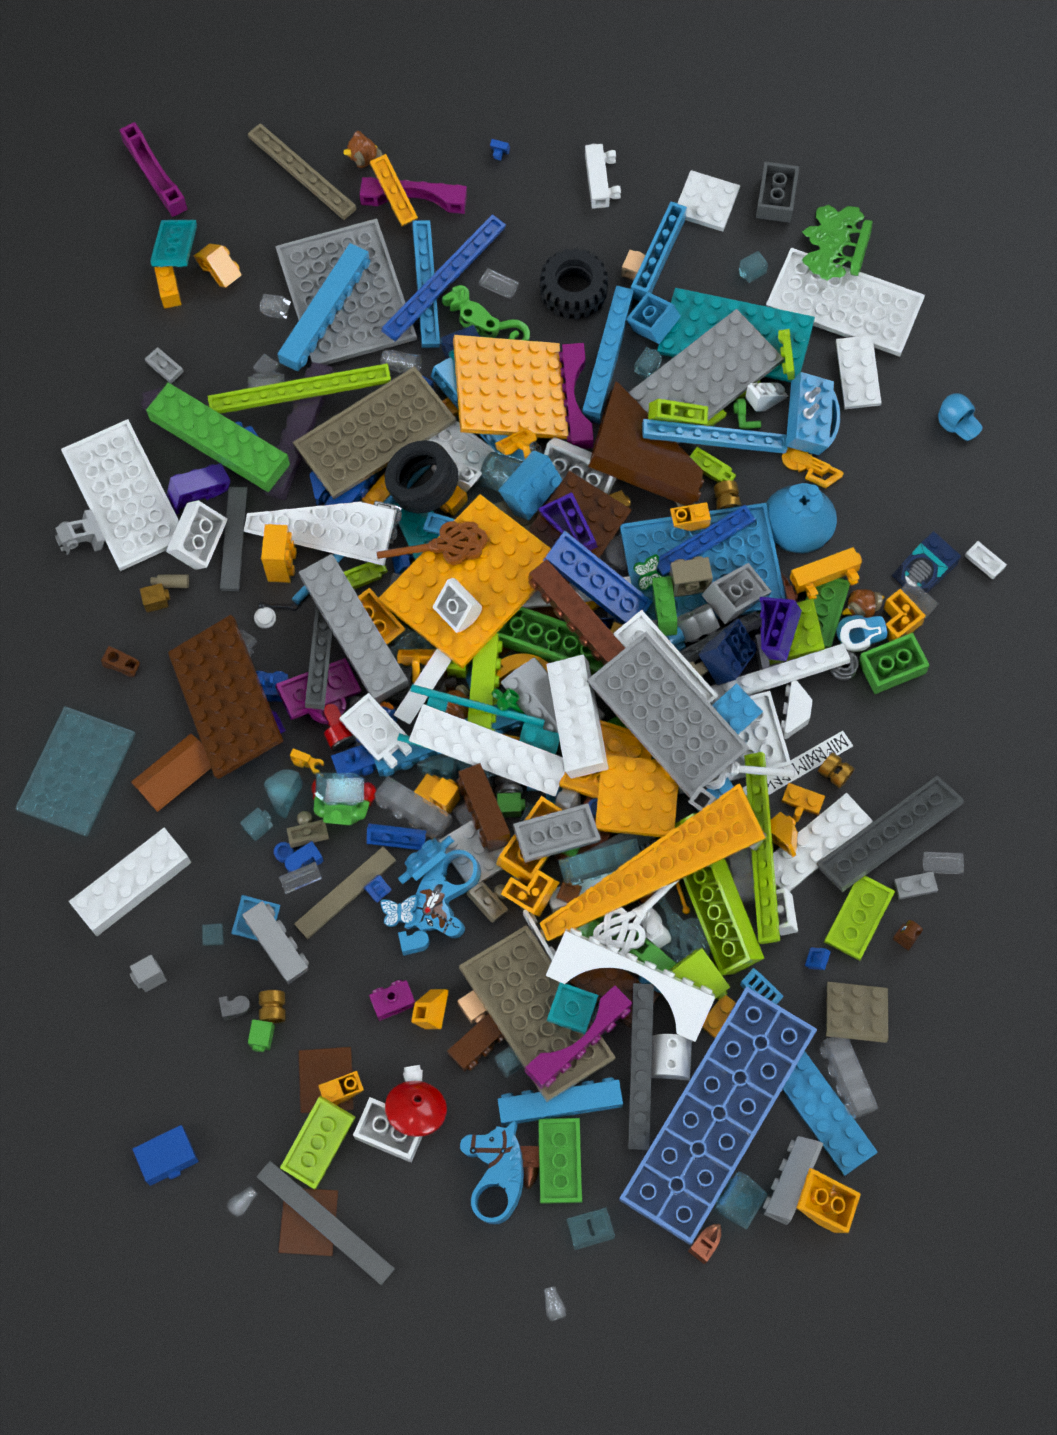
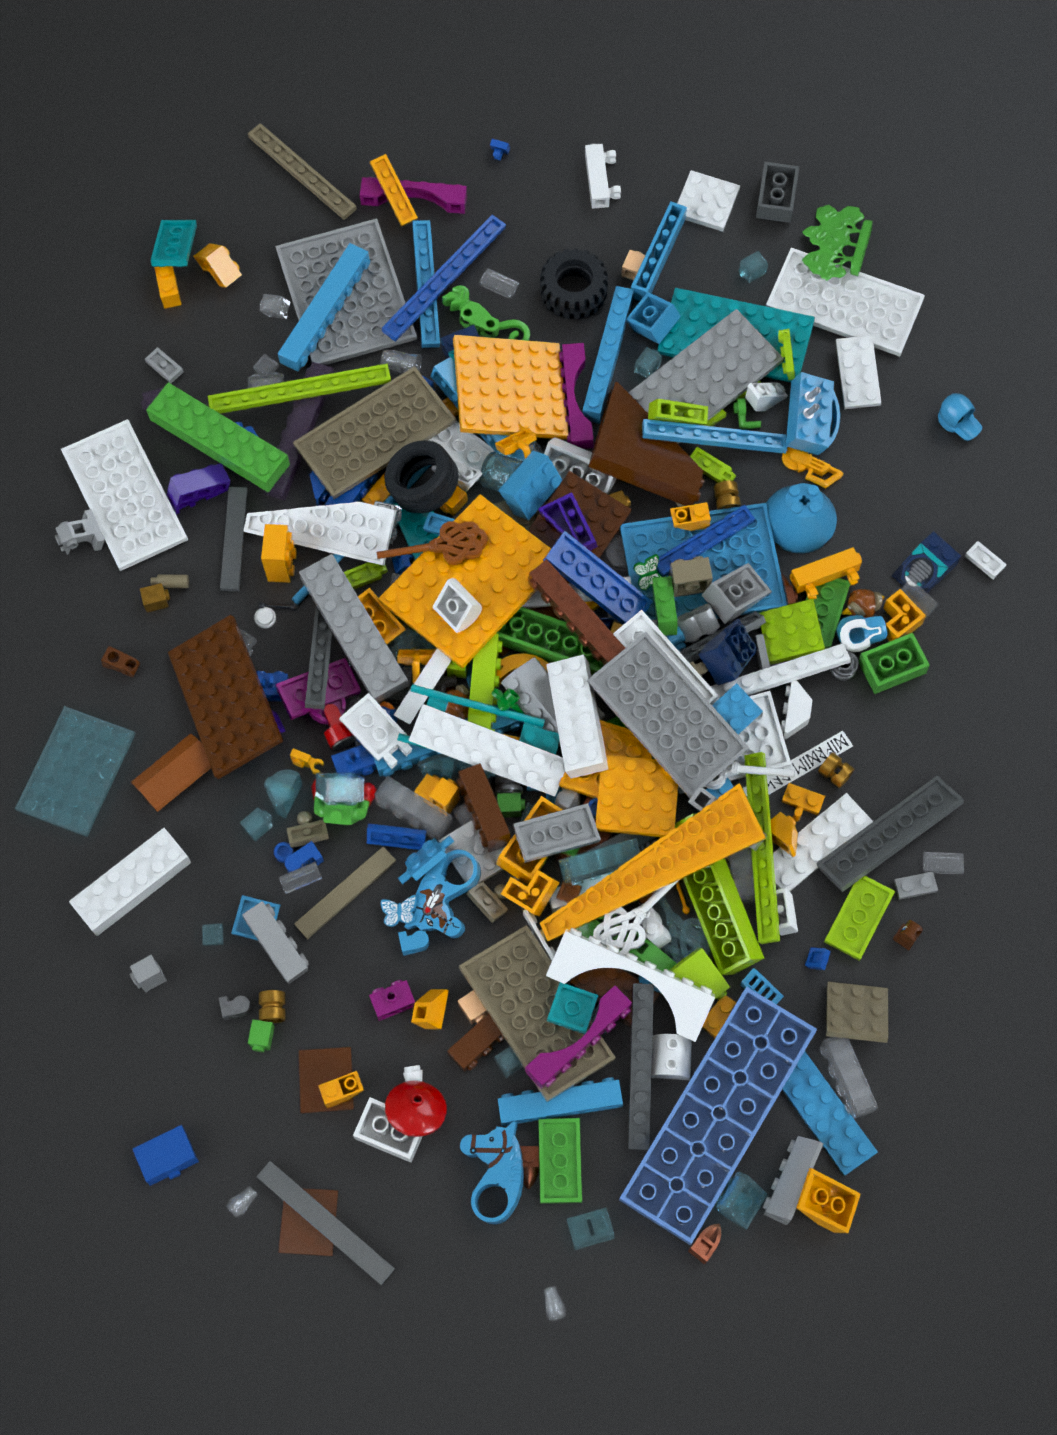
(161, 183): magenta arch -> none
(196, 535): white brick -> none
(317, 1142): lime plate -> none
(362, 150): dark orange hair -> none
(377, 888): blue tile -> none
(778, 626): dark purple wedge -> none

